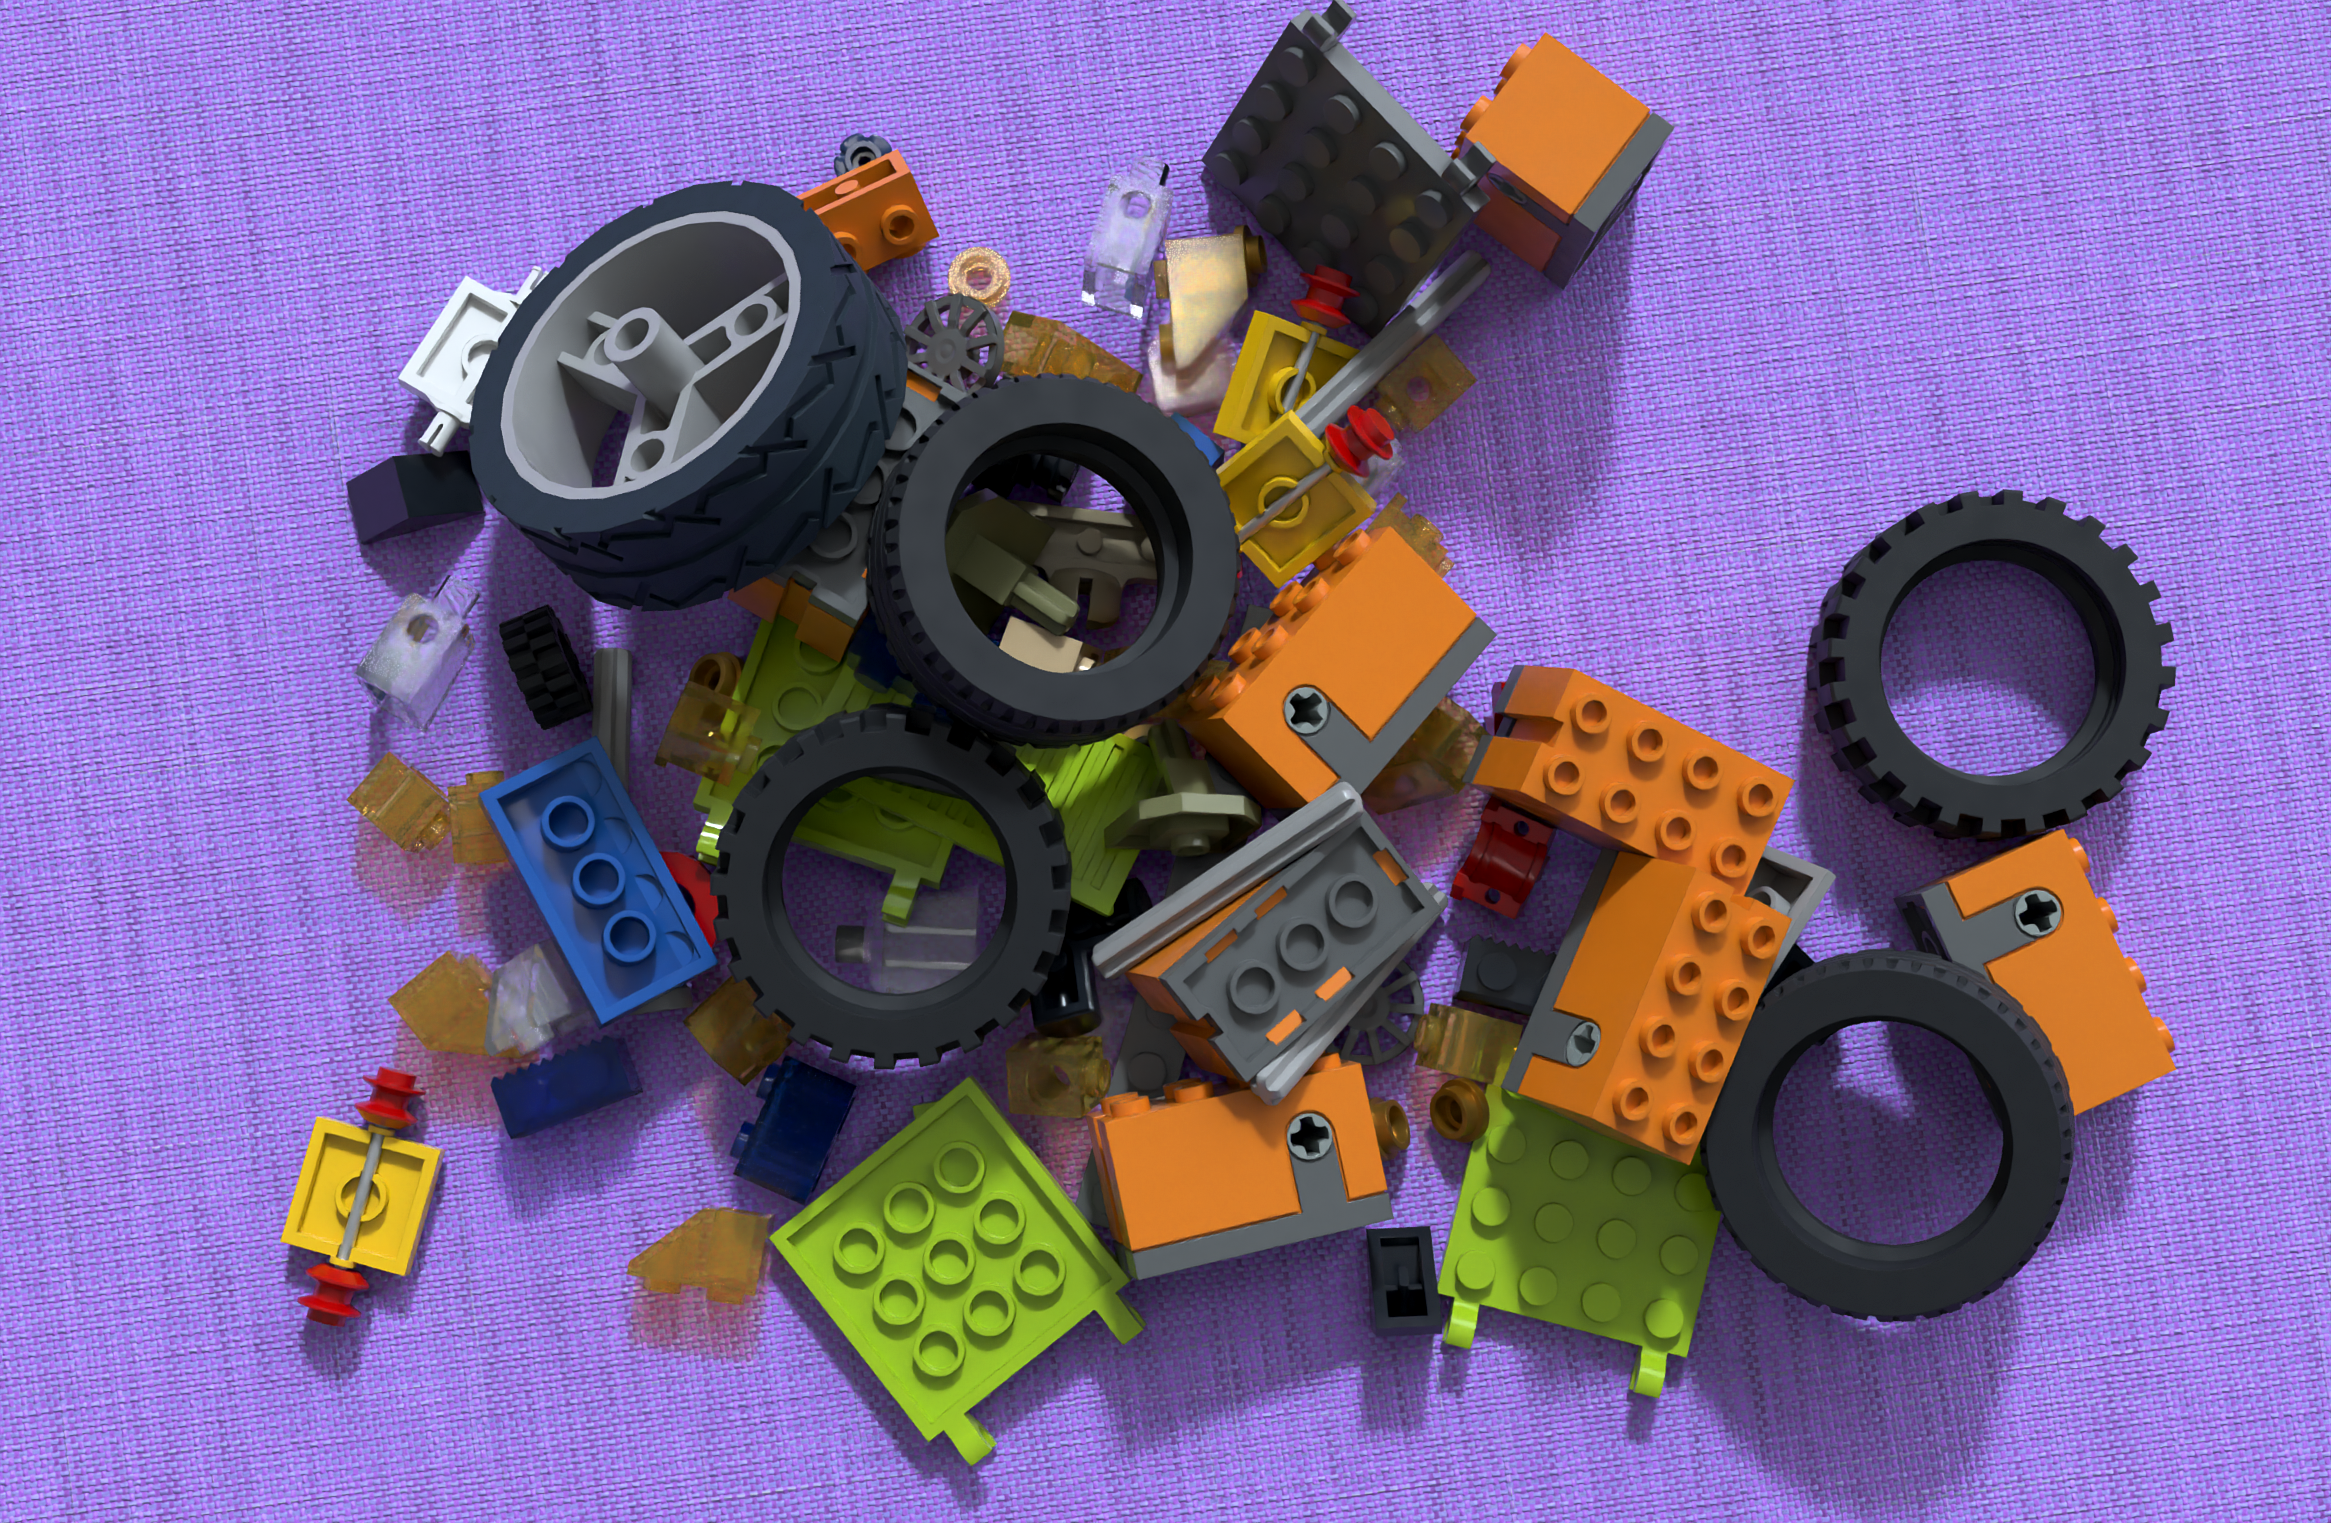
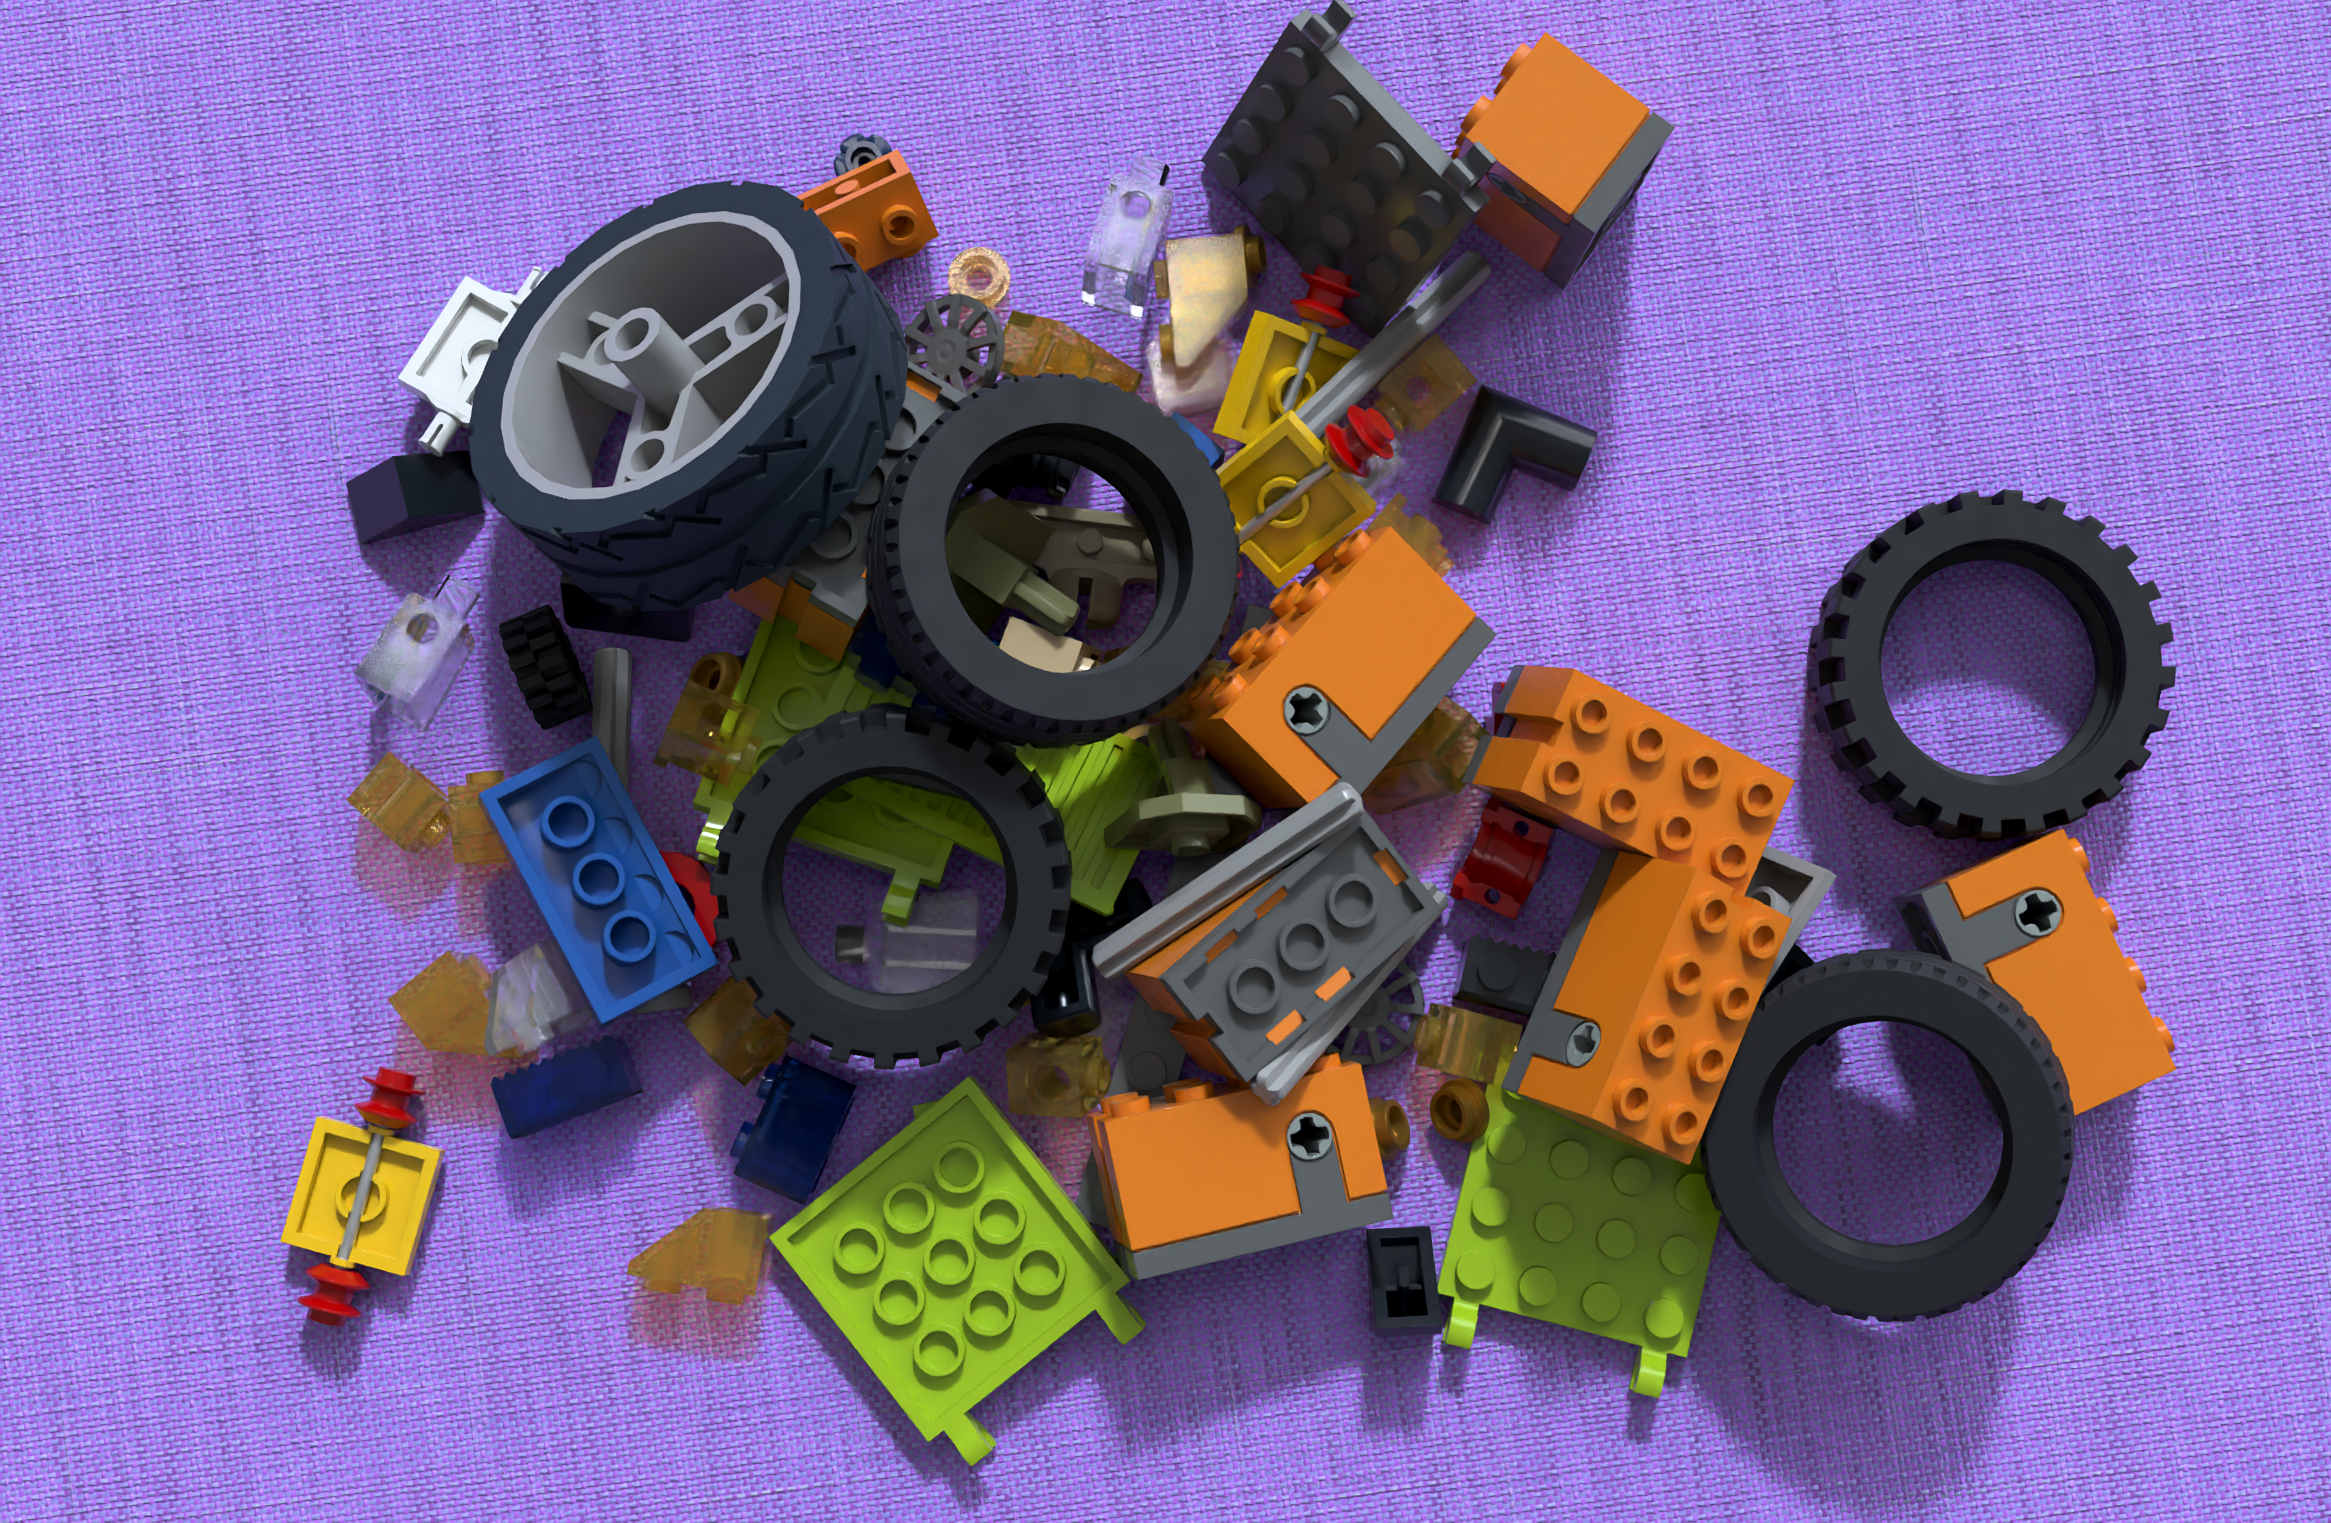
(586, 613): none -> black slope
(1508, 436): none -> black brick

